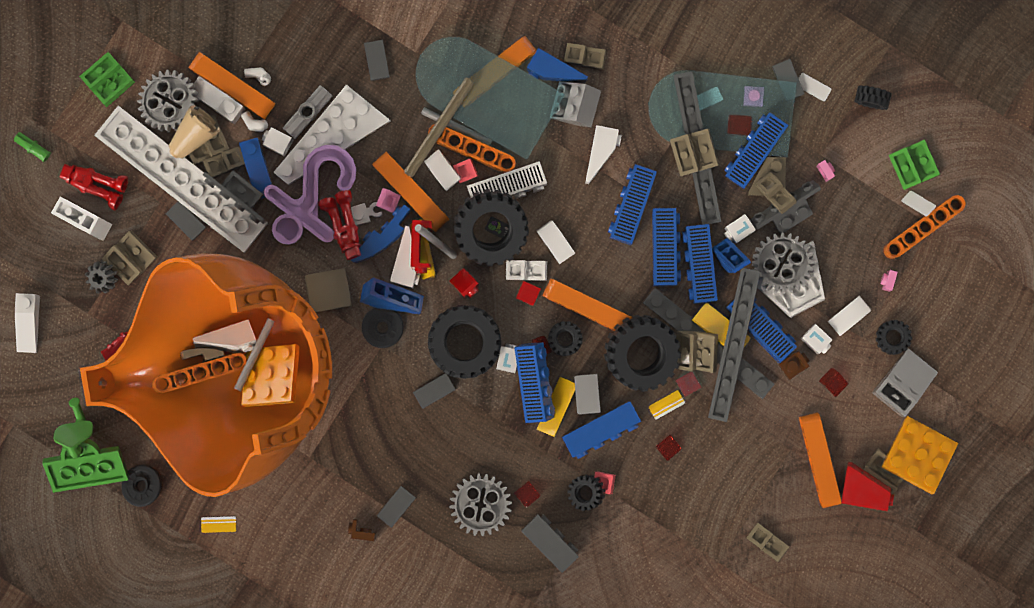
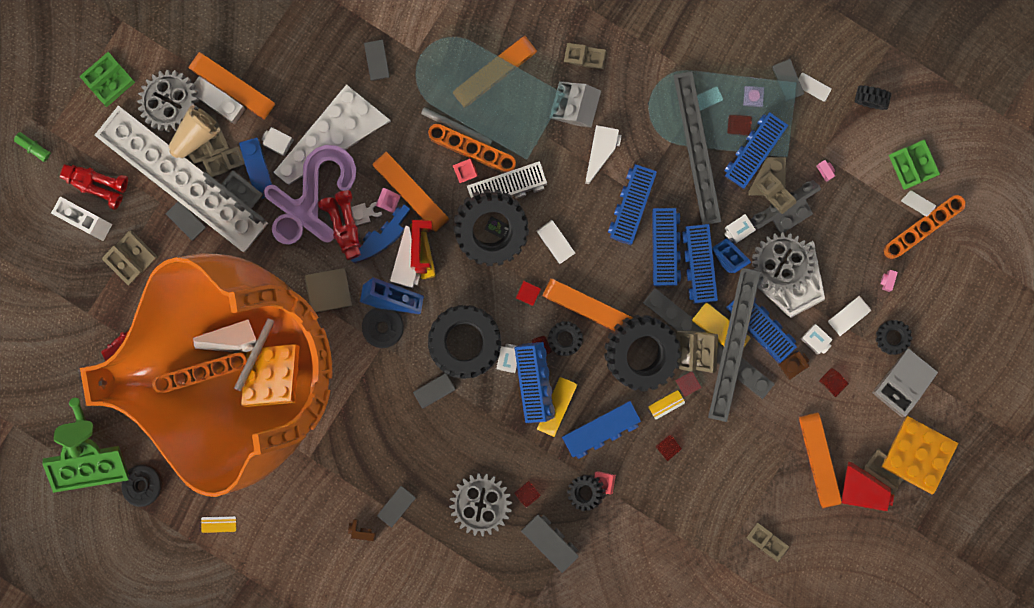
(27, 322): white slope -> none
(101, 269): dark grey gear -> none
(206, 353): dark tan slope -> none
(252, 124): white arm -> none
(258, 73): white arm -> none
(316, 102): light grey piece -> none
(435, 241): light grey bar -> none
(439, 127): dark tan axle -> none
(442, 170): white slope -> none
(465, 284): red slope -> none
(526, 270): white slope -> none
(552, 69): blue slope -> none
(587, 394): light grey panel -> none
(694, 152): dark tan slope -> none

